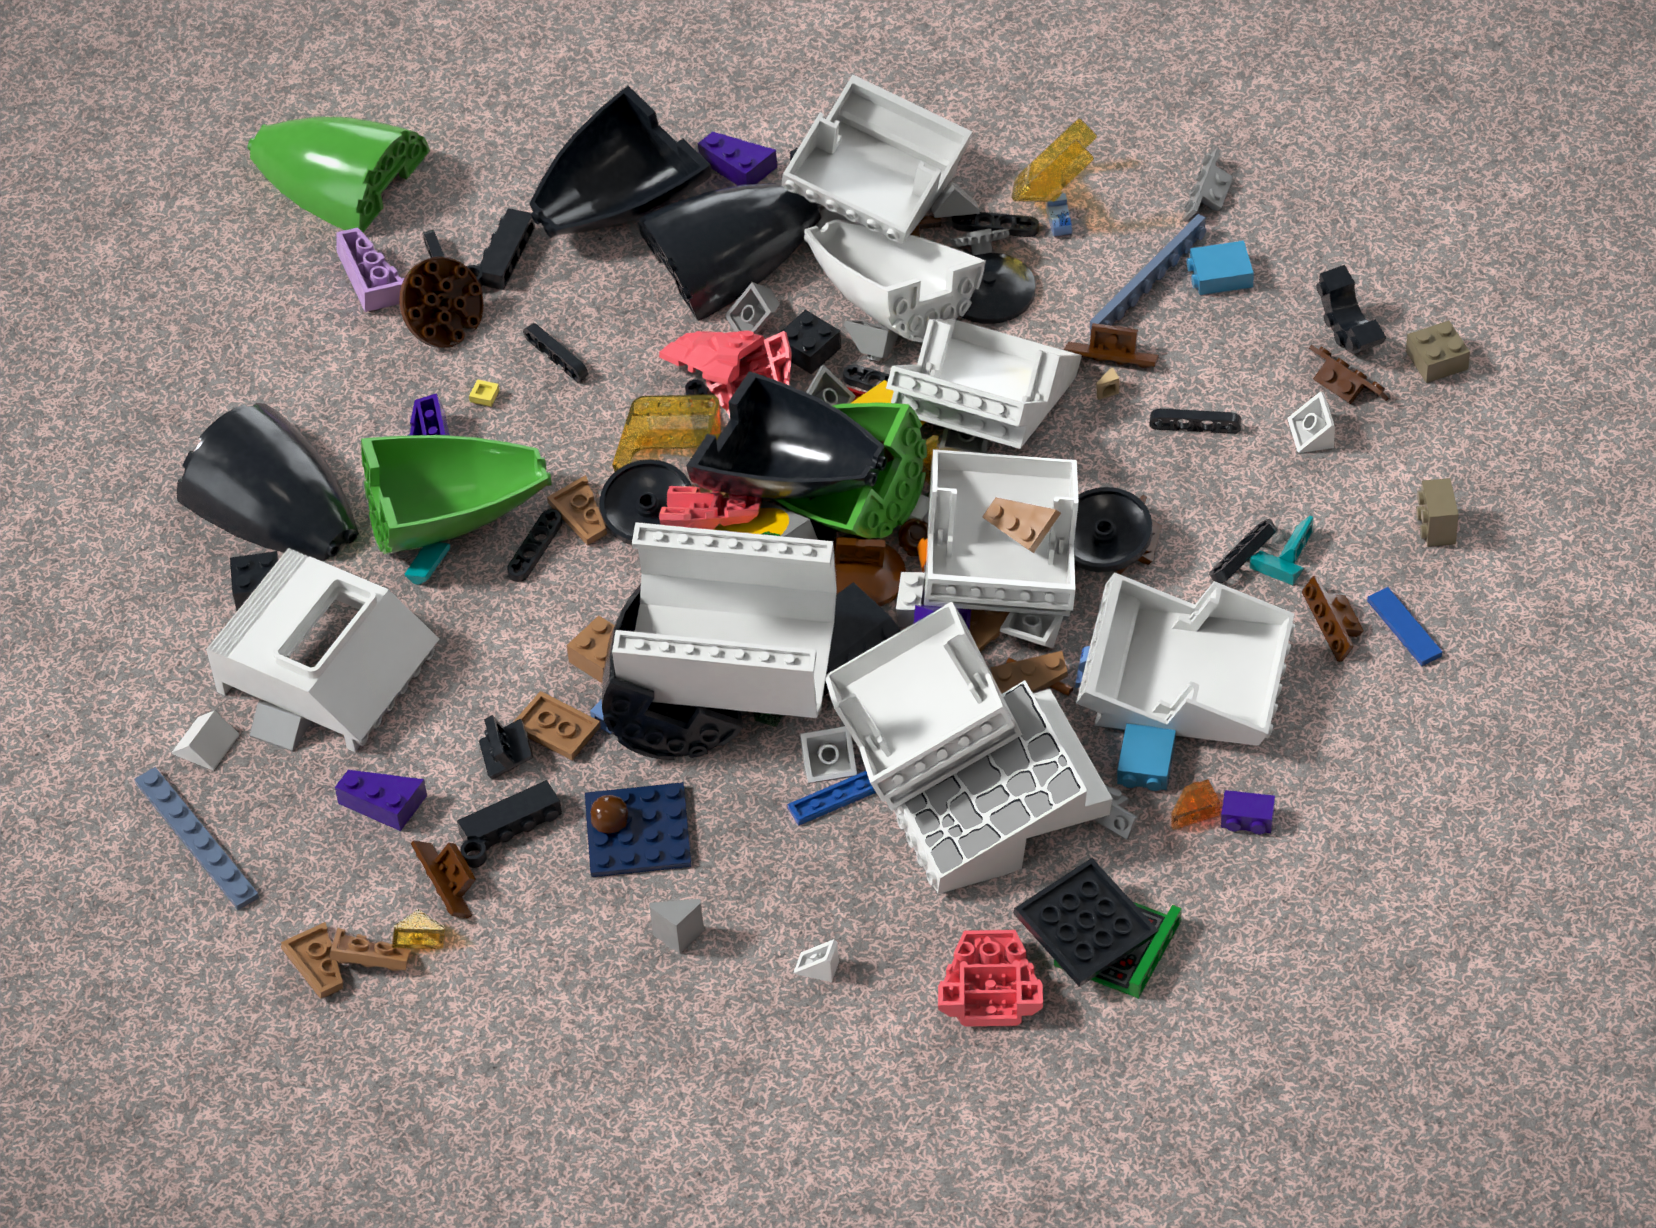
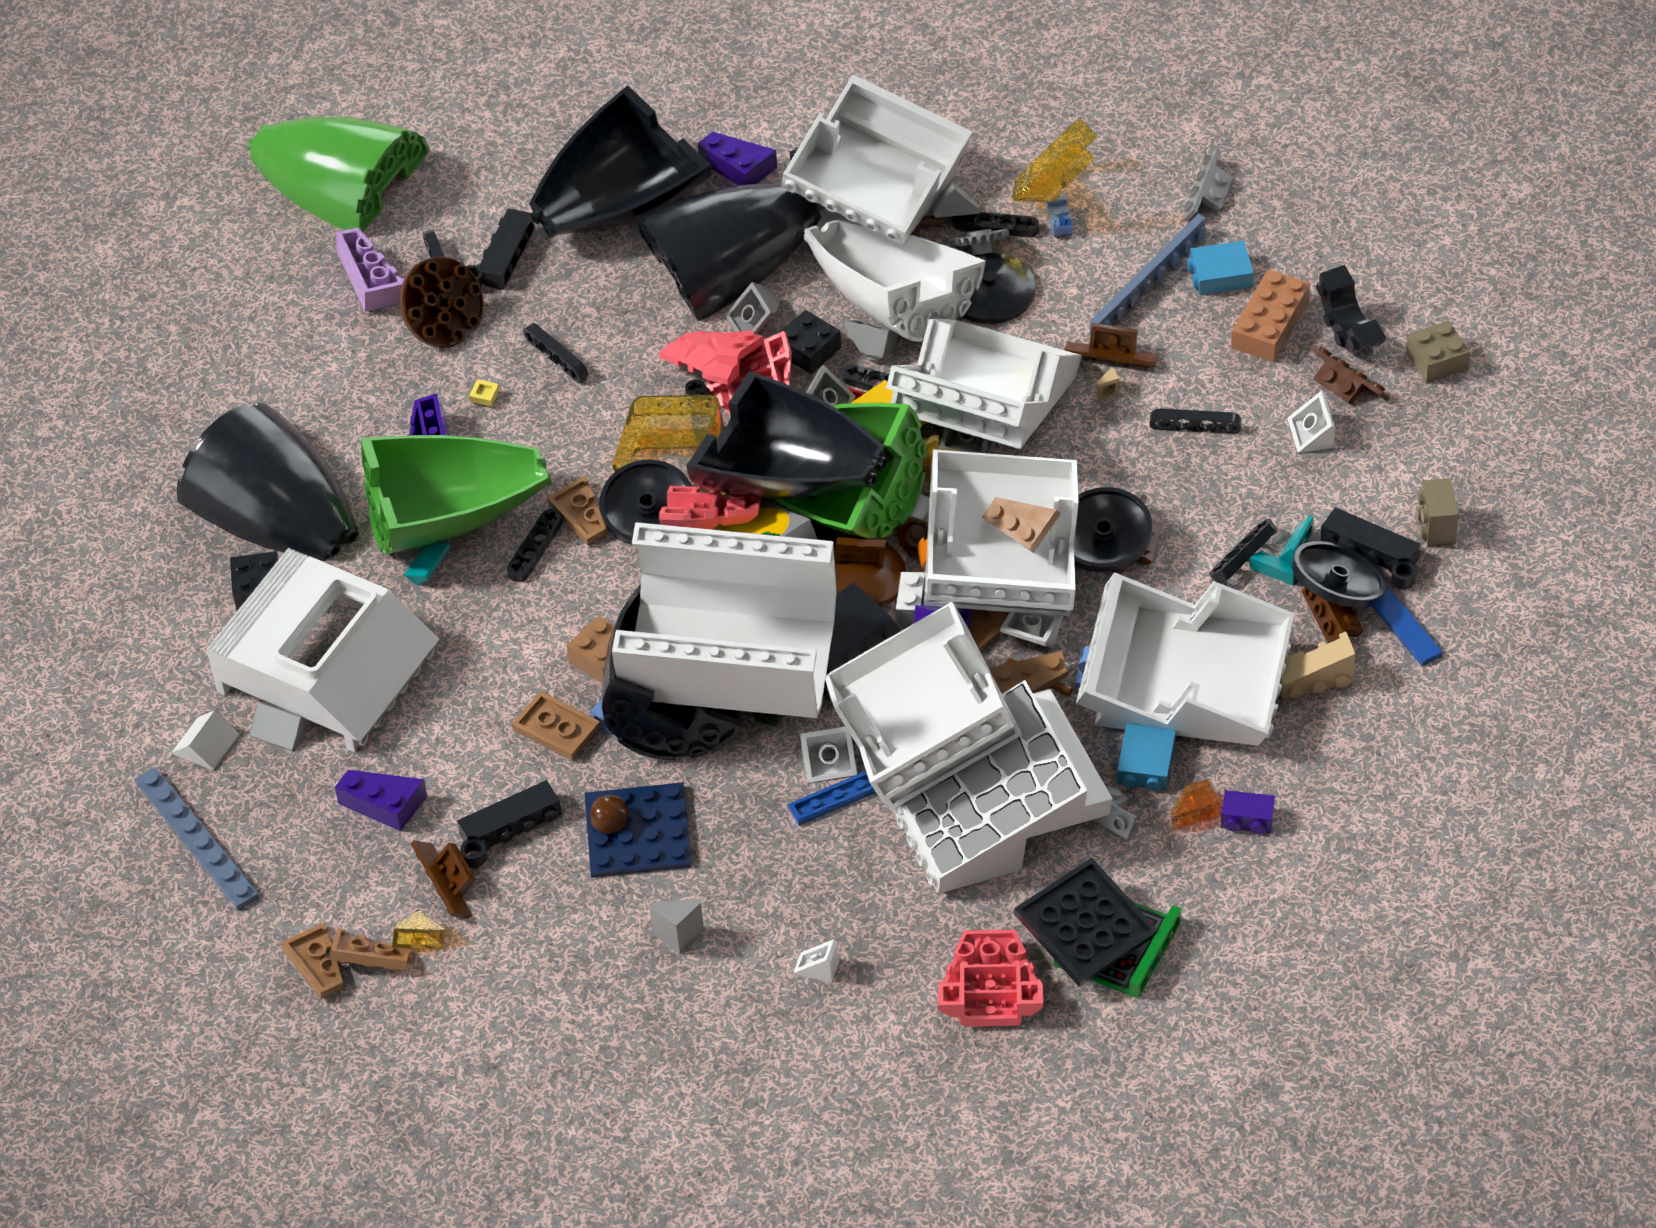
(504, 746): black bracket -> none
(1270, 315): none -> nougat brick
(1319, 669): none -> tan wedge
(1338, 574): none -> black dish
(1374, 542): none -> black hinge

